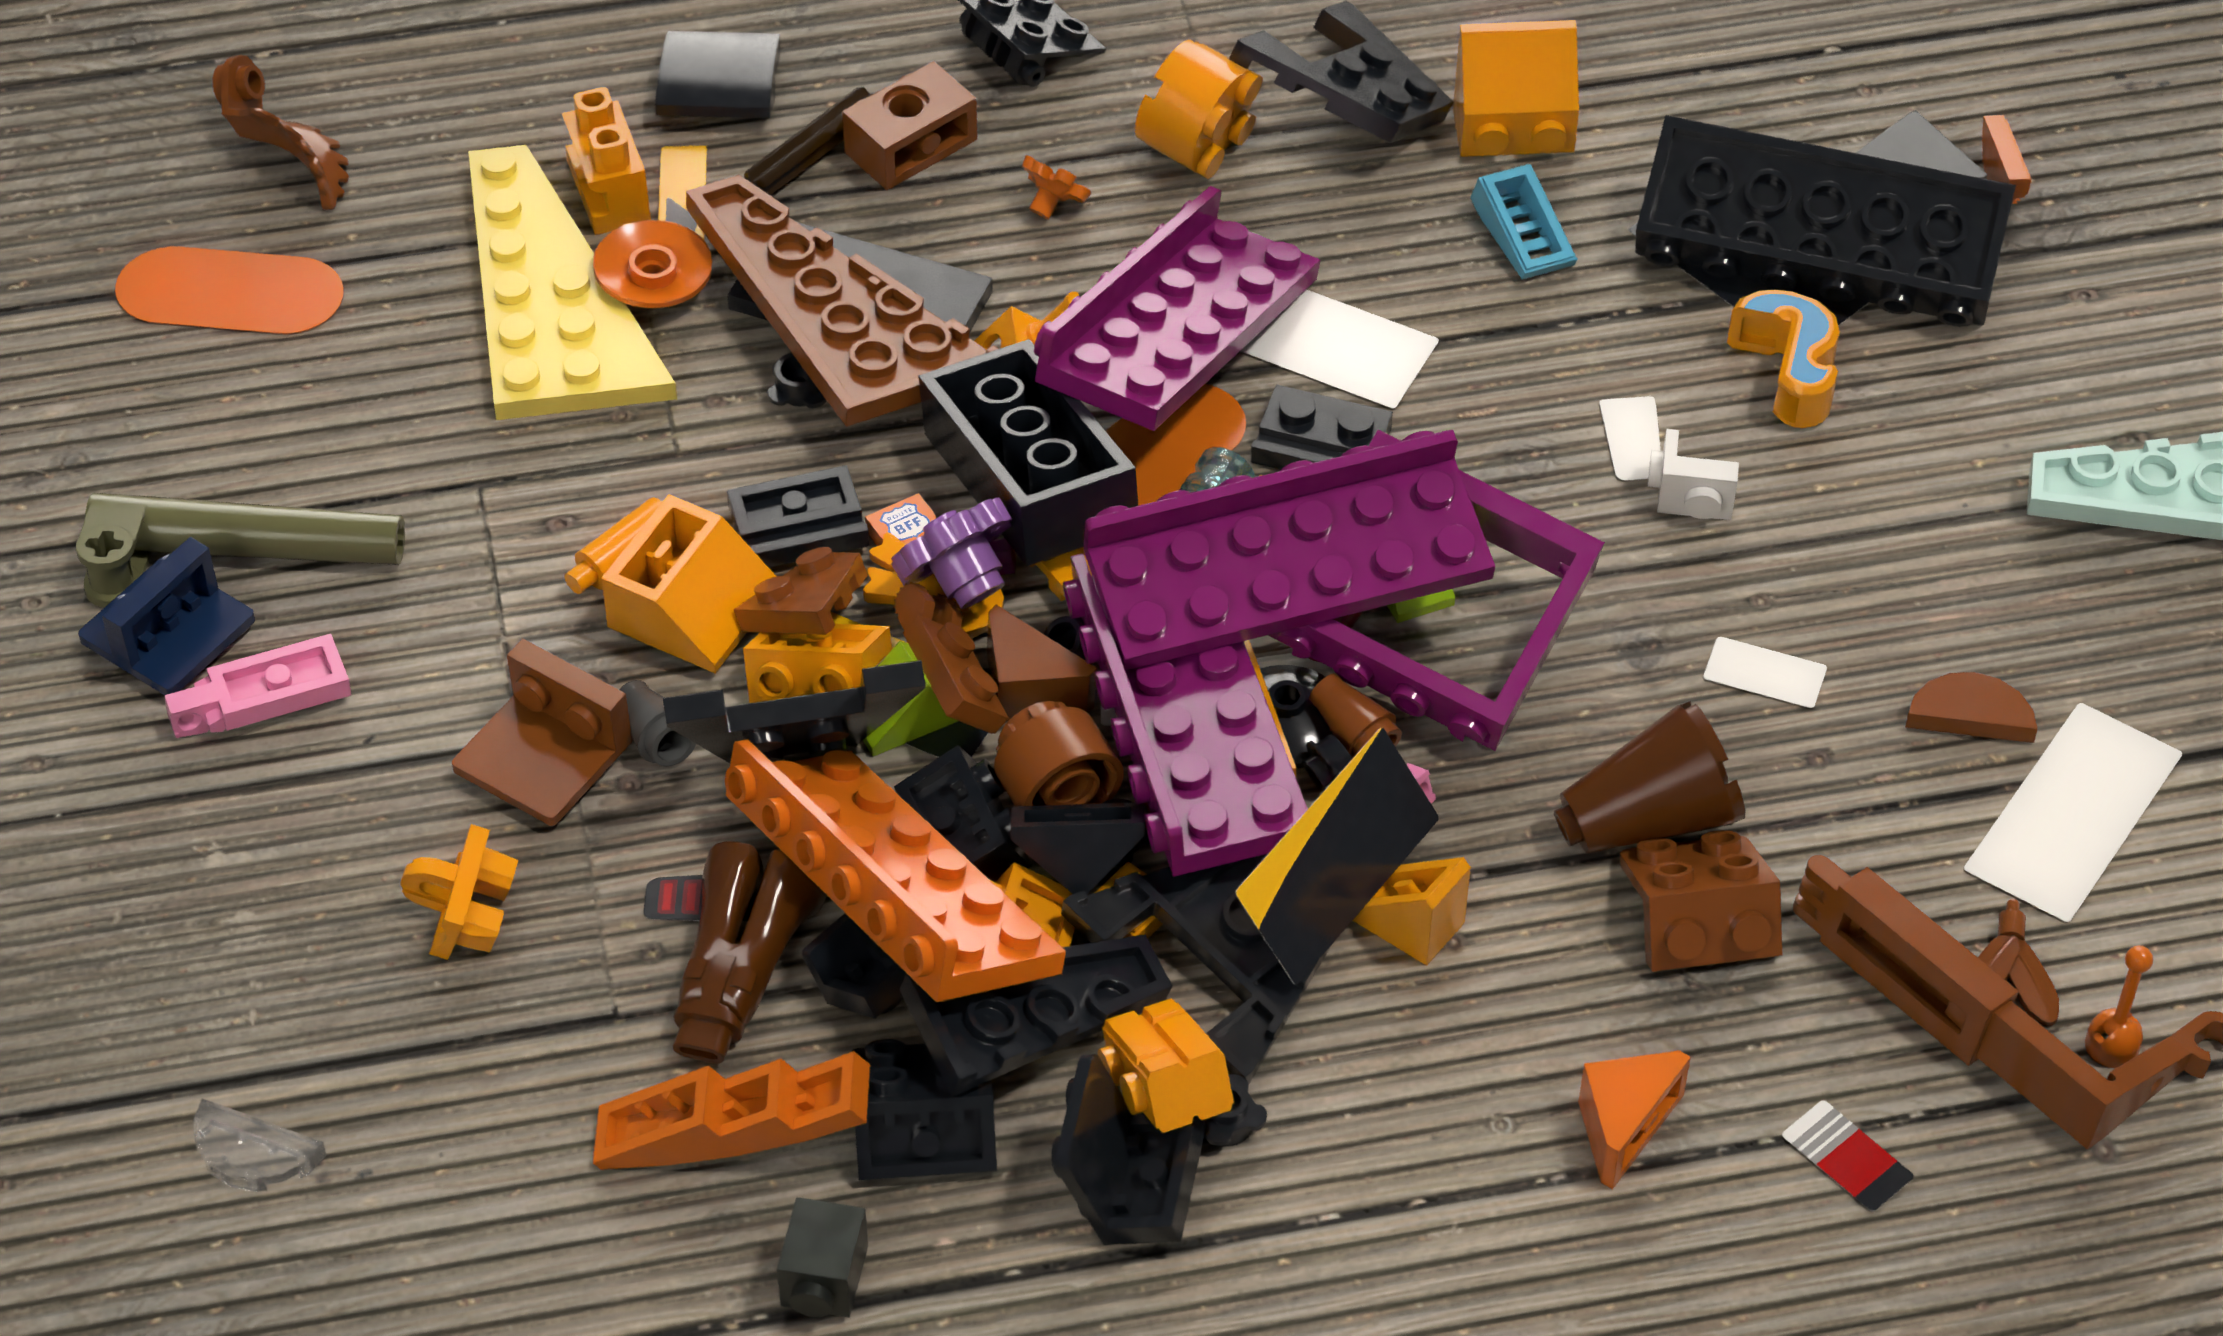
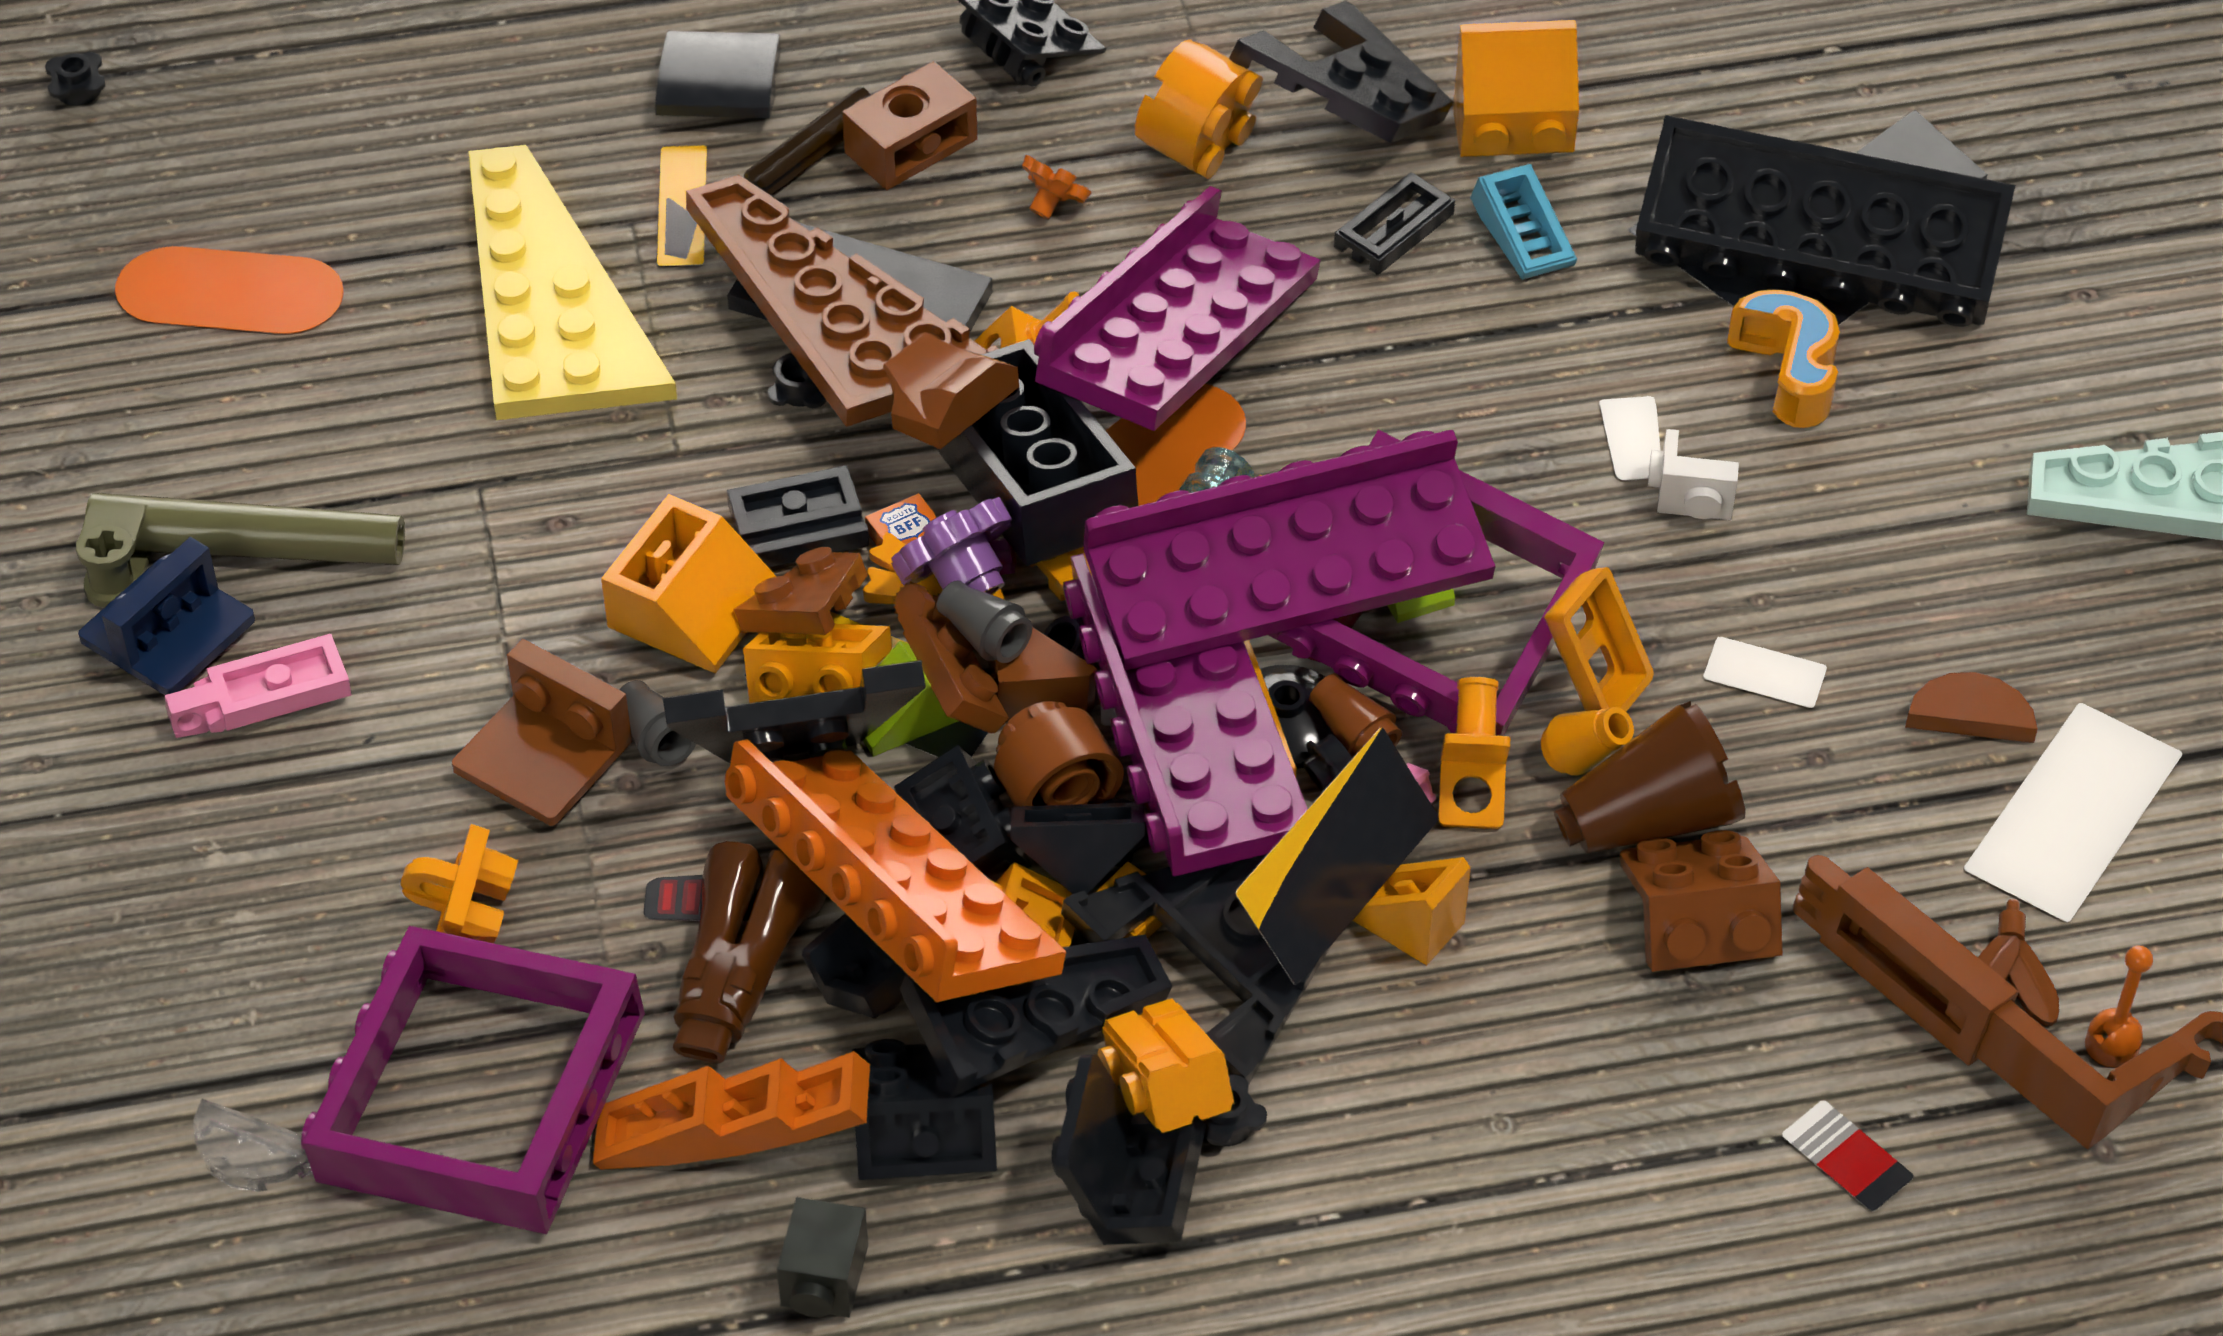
(75, 78): none -> black plate
(240, 90): dark orange plant -> none
(449, 1184): none -> magenta window
(602, 552): light orange cylinder -> none
(605, 162): light orange hips -> none
(652, 264): orange dish -> none
(944, 389): none -> dark orange slope
(987, 622): none -> dark grey cone
(1313, 427): plate -> none
(1344, 348): white sticker -> none
(1403, 227): none -> black tile
(1476, 754): none -> light orange bracket
(1585, 738): none -> light orange cone
(1607, 627): none -> light orange piece
(1627, 1104): orange slope -> none
(2002, 156): orange tile -> none

